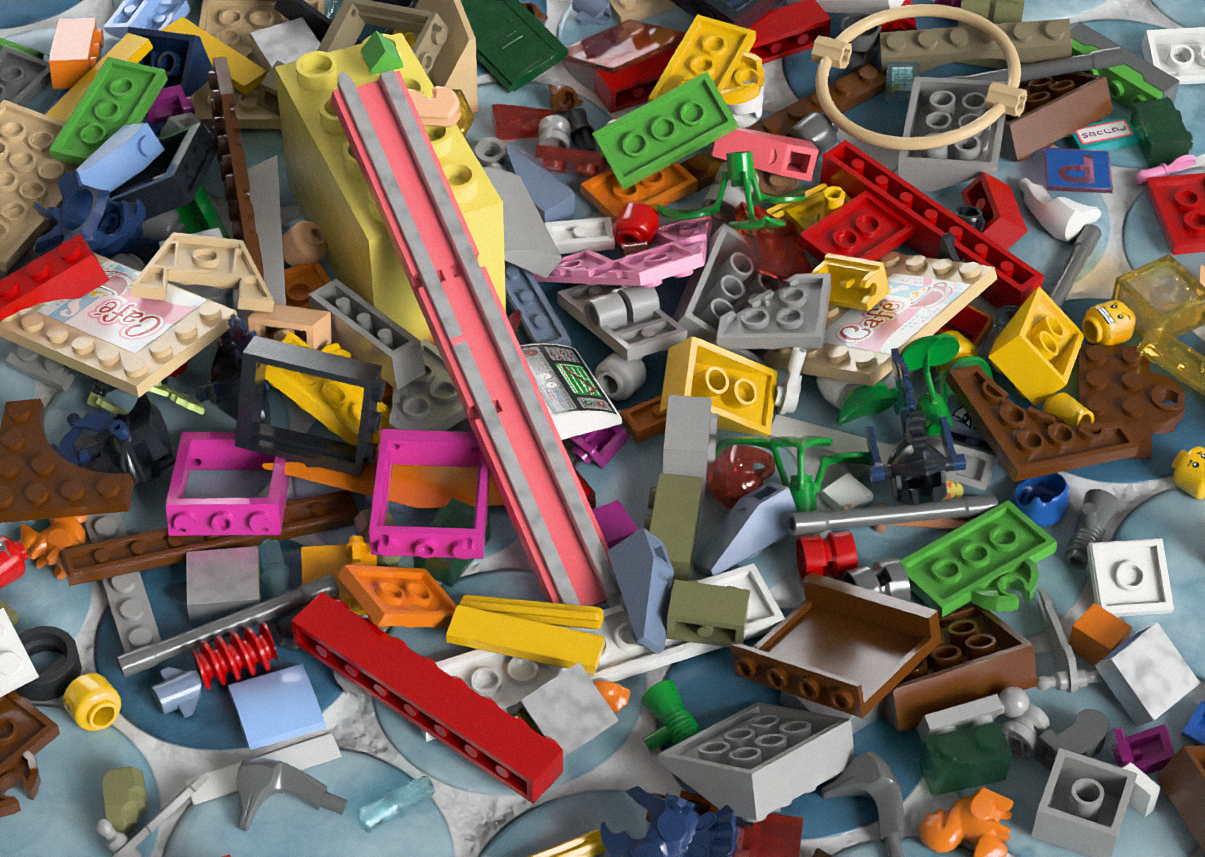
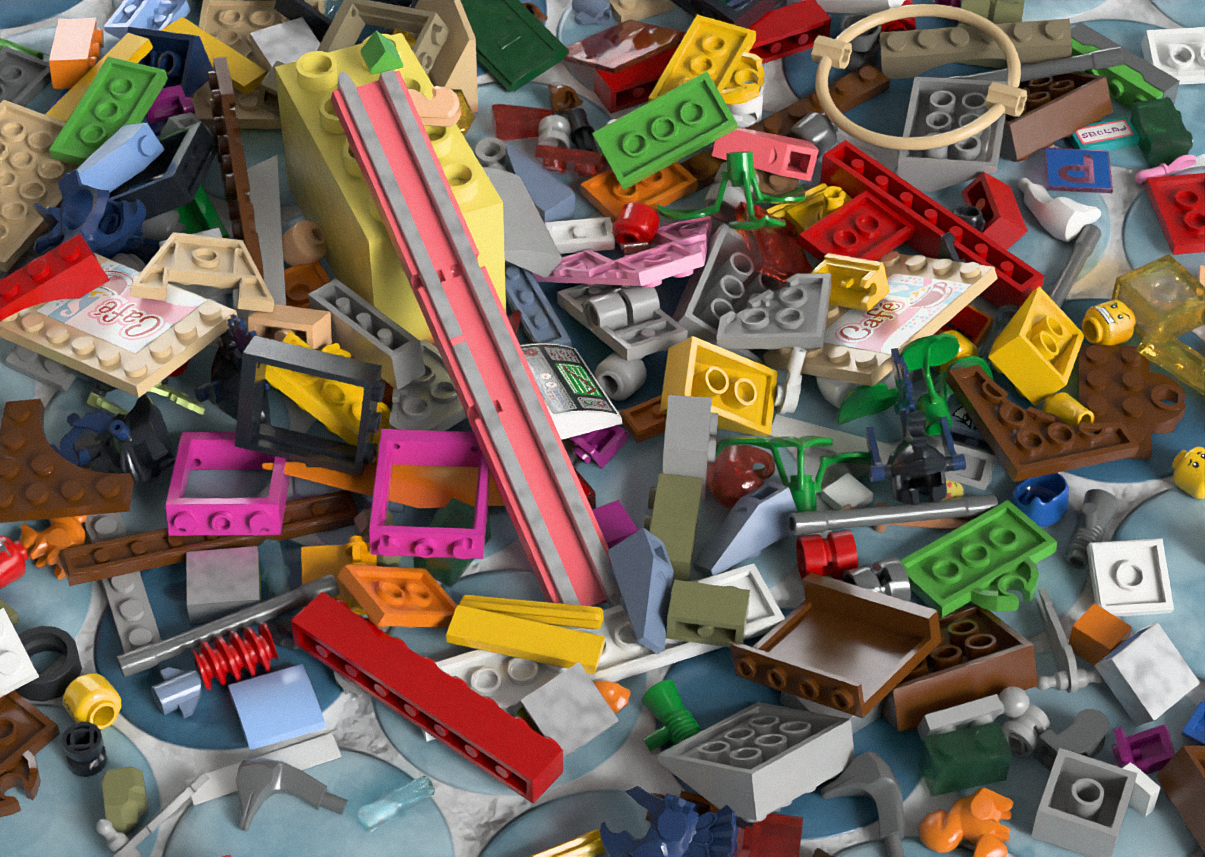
(84, 749): none -> black wheel
(900, 80): clear light blue slope -> none

